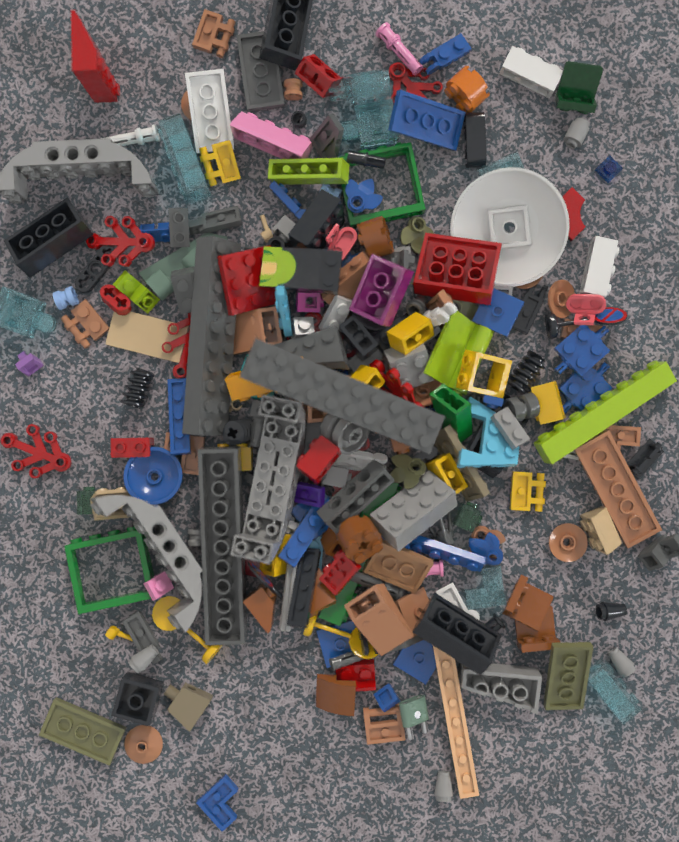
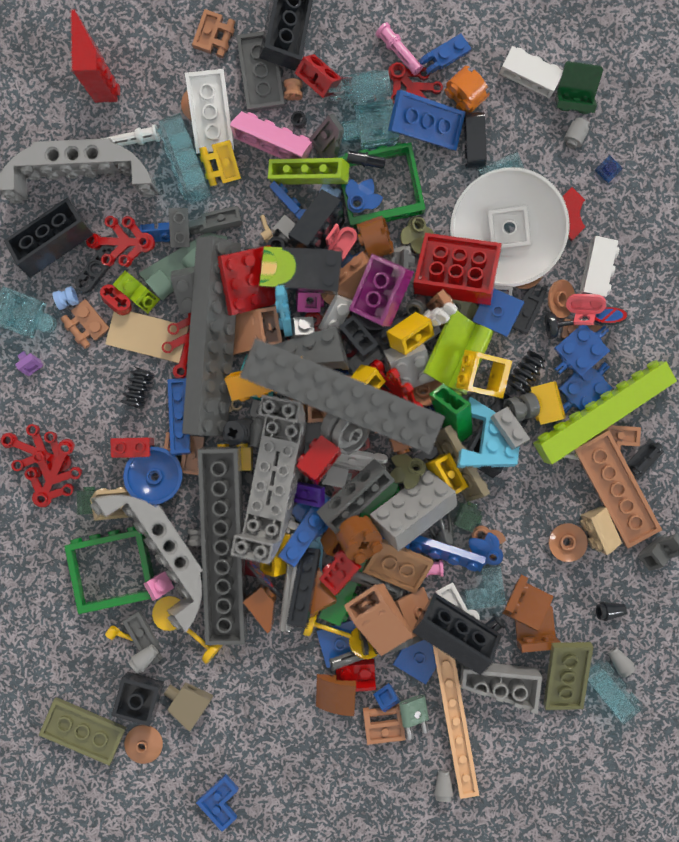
(51, 476): none -> red plant
(493, 402): blue plate -> none
(521, 491): yellow plate -> none

